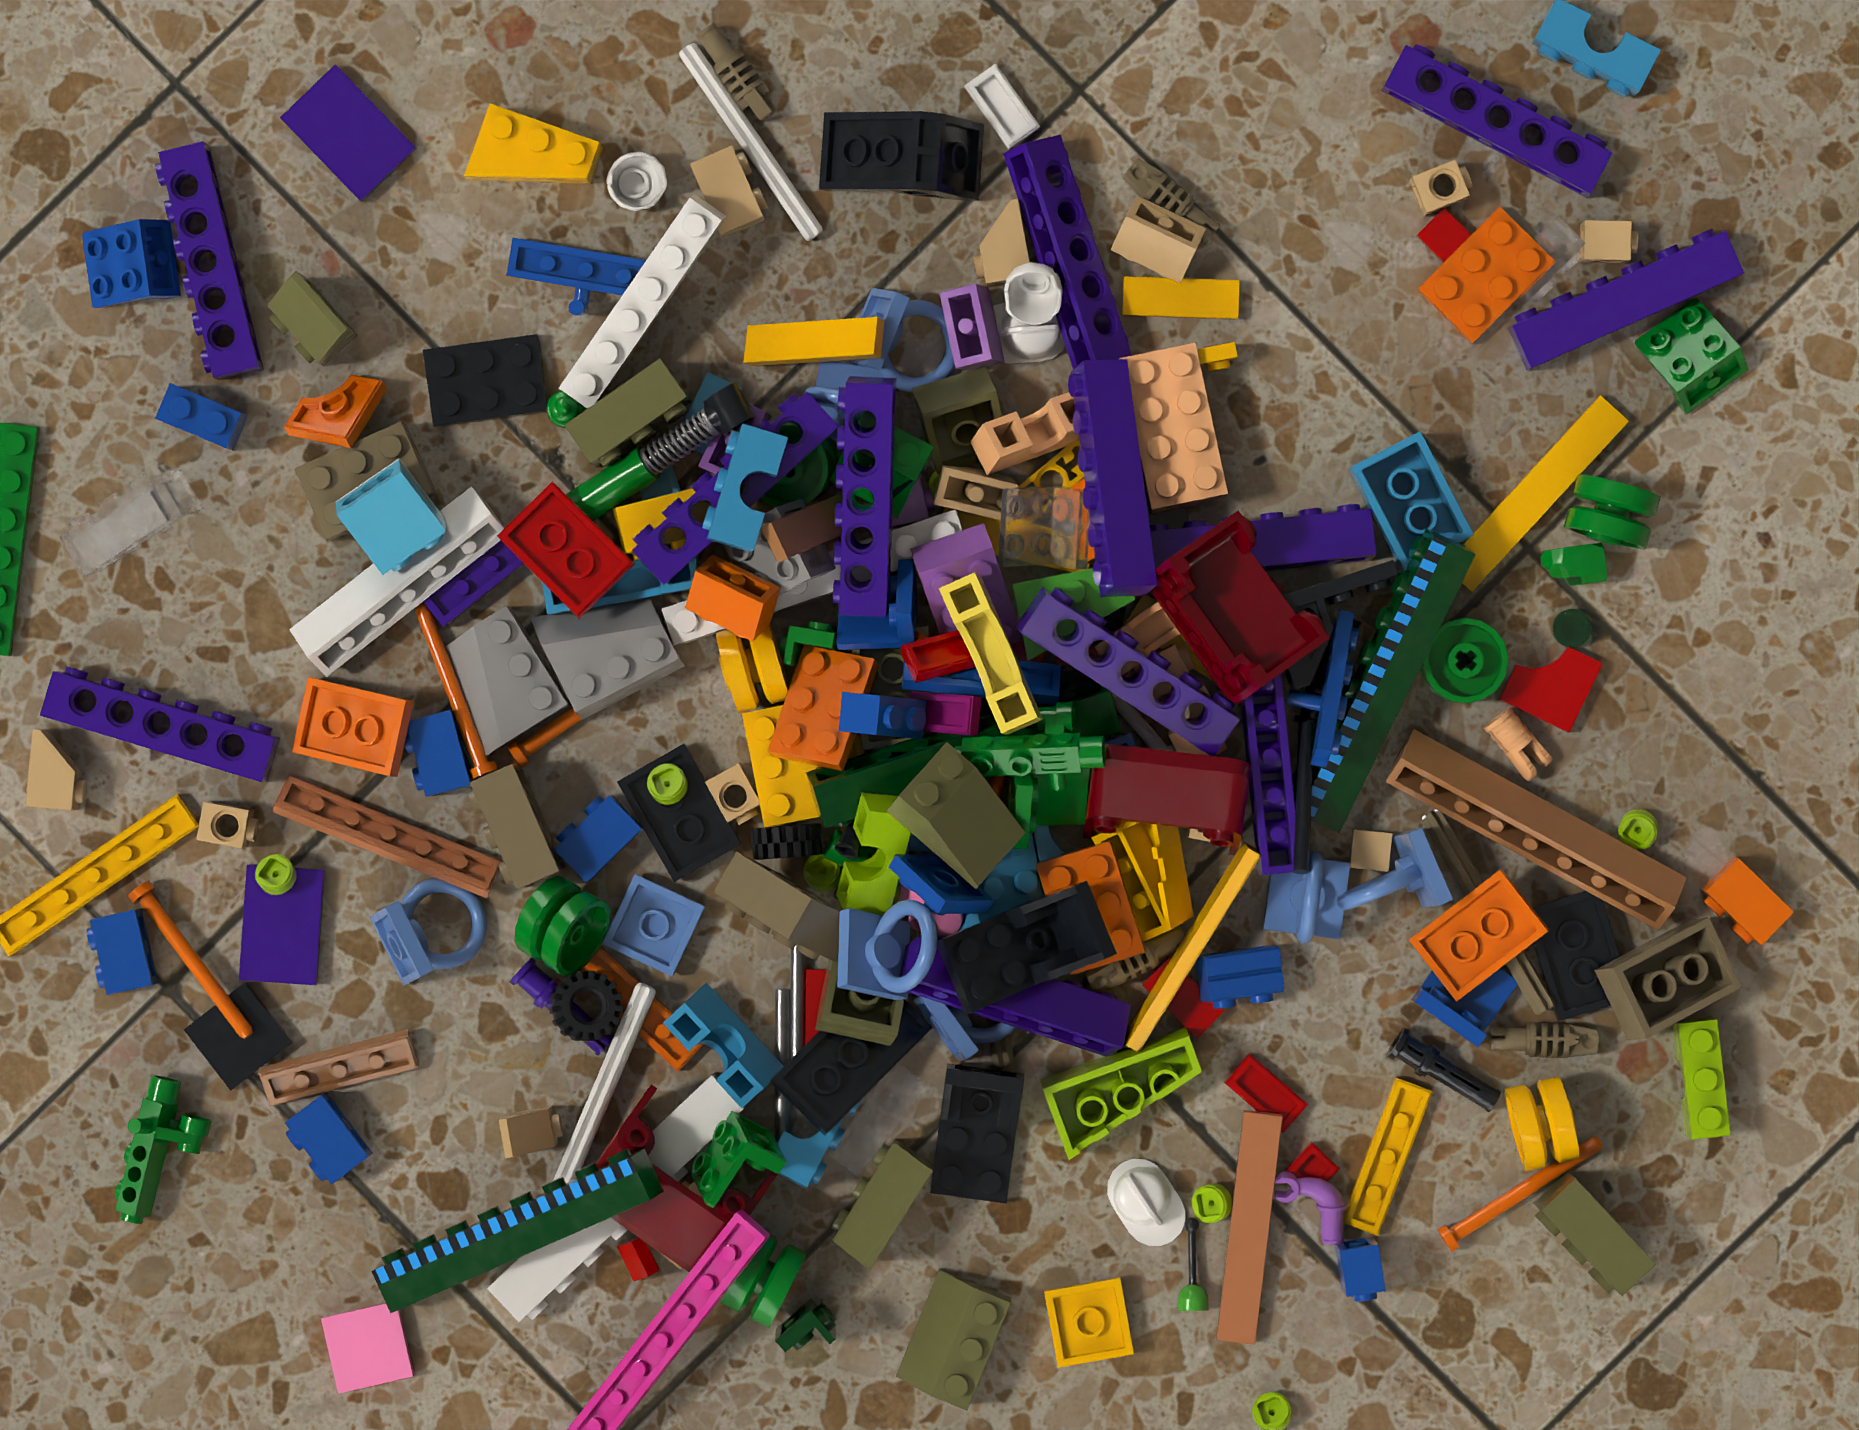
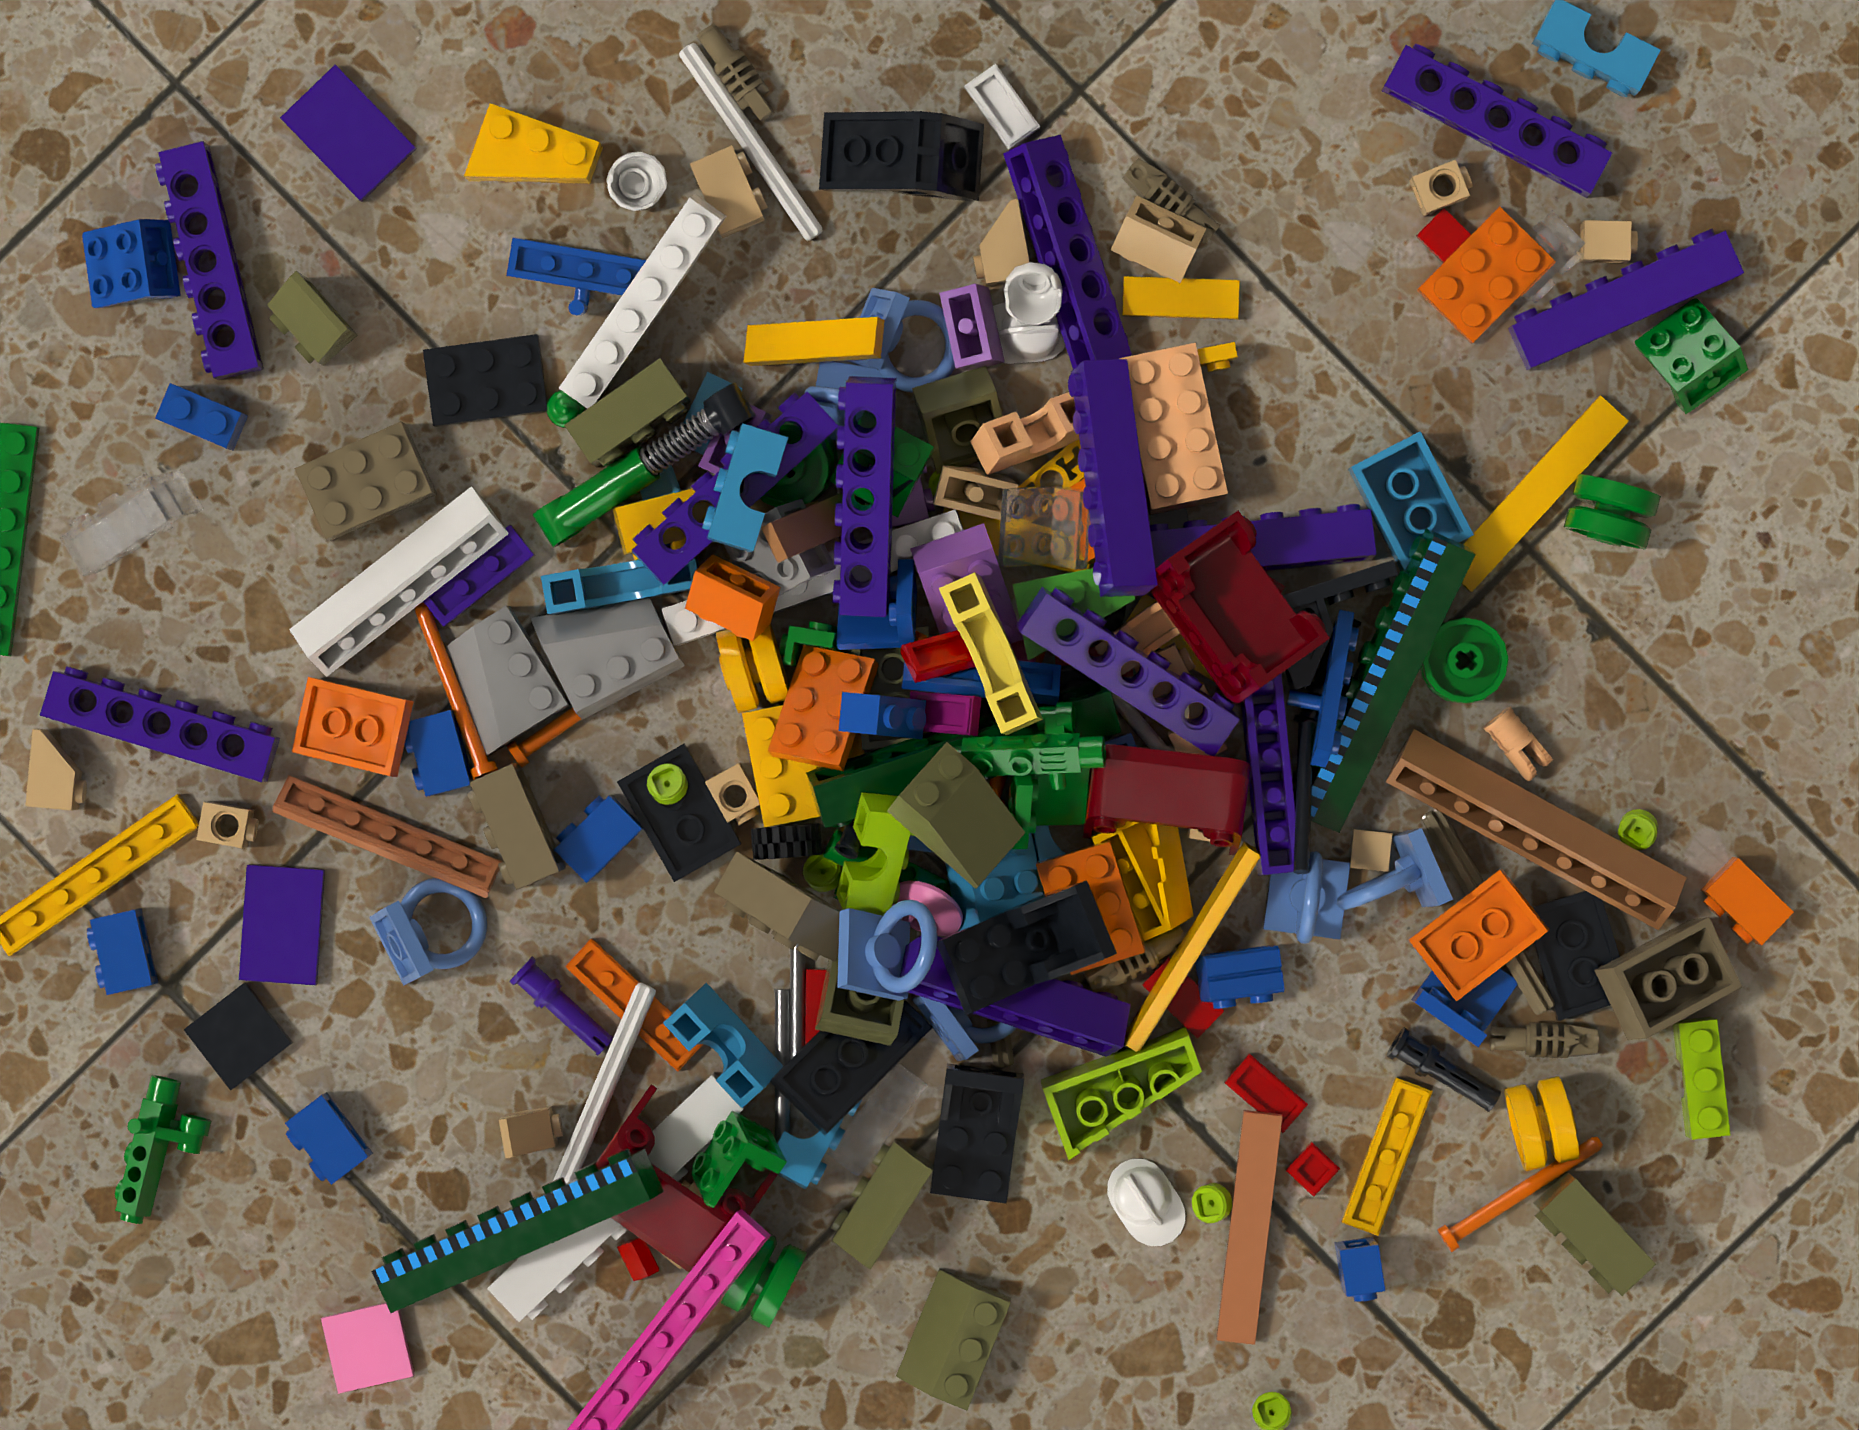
(144, 896): orange bar -> none
(275, 874): lime tile -> none
(339, 415): orange tile -> none
(339, 1067): medium nougat tile -> none
(391, 517): medium azure piece -> none
(562, 925): green wheel -> none
(562, 1006): black tyre -> none
(566, 550): red tile -> none
(653, 925): medium blue plate -> none
(798, 1328): dark green bracket -> none
(939, 885): blue plate -> none
(1088, 1322): yellow plate -> none
(1192, 1296): hinge -> none
(1328, 1203): medium lavender piece -> none
(1553, 691): red tile -> none
(1571, 628): clear green tile -> none
(1576, 563): green rock -> none

